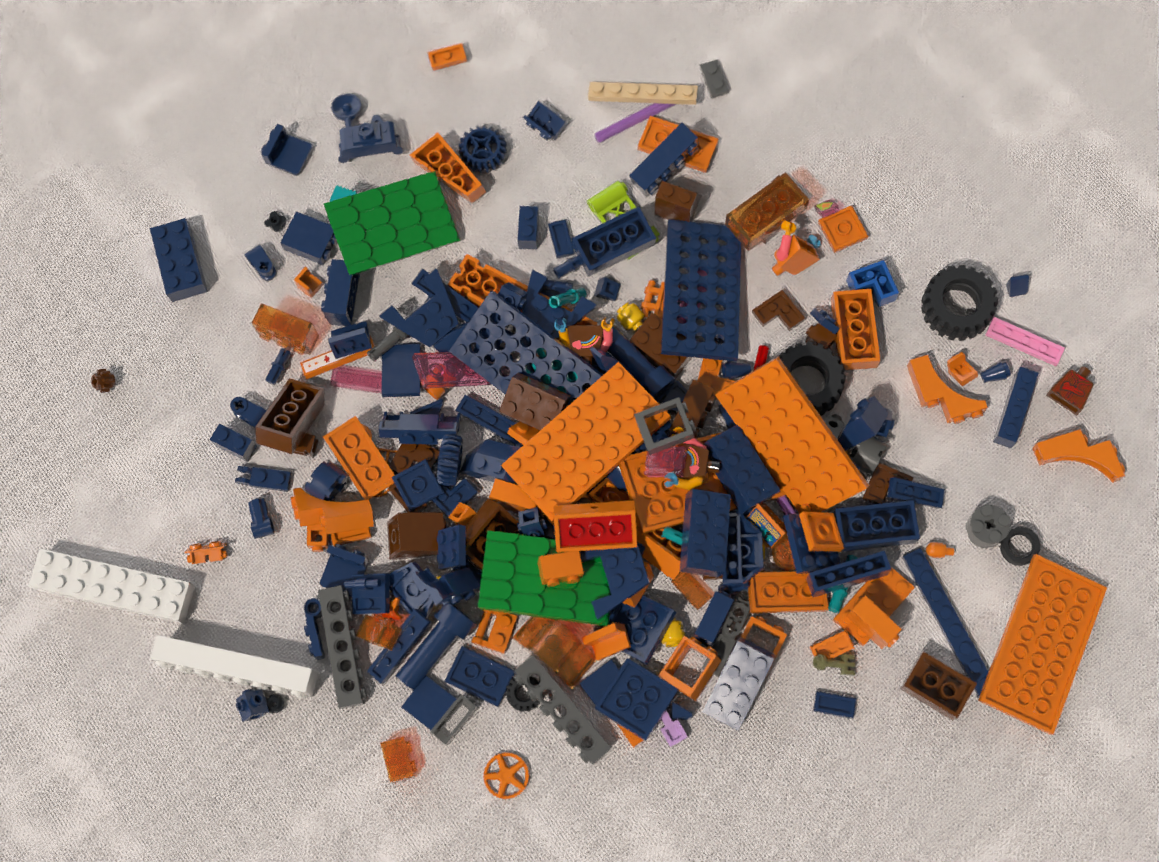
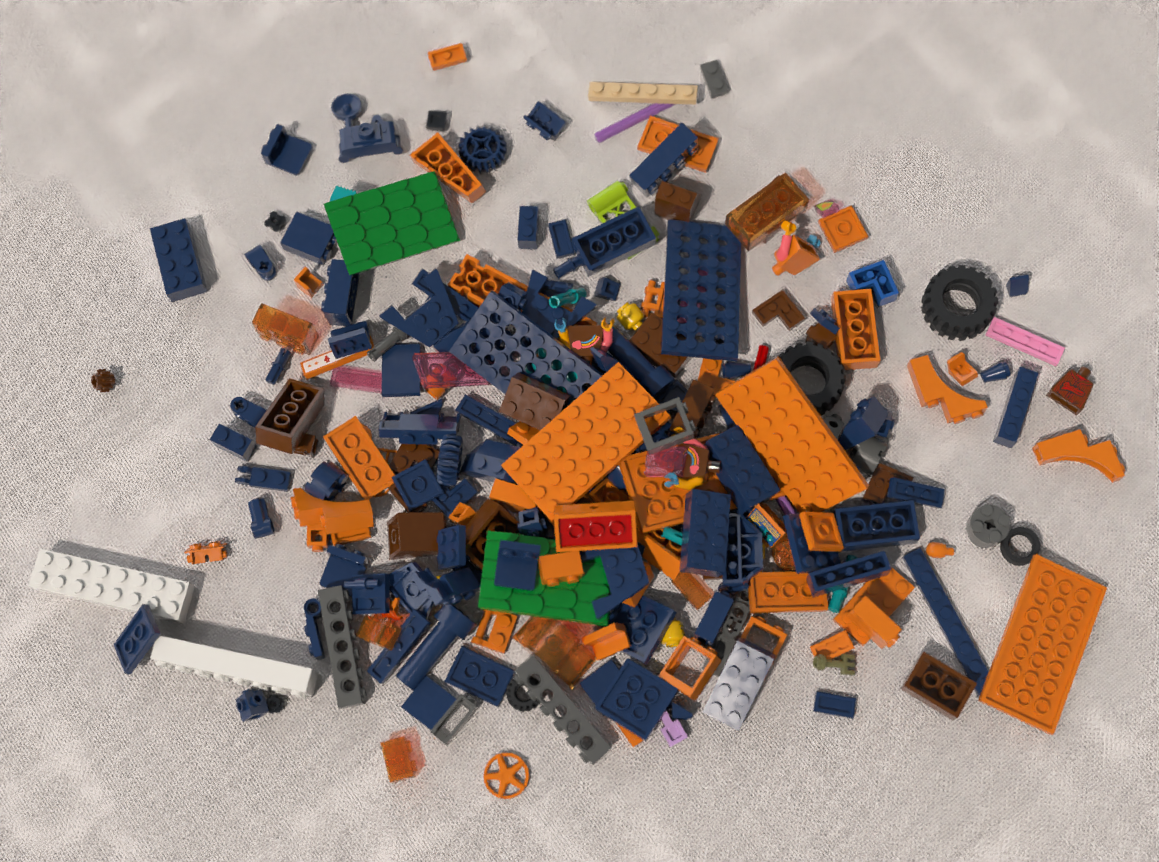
(136, 639): none -> dark blue tile
(436, 120): none -> black plate
(516, 565): none -> dark blue bracket

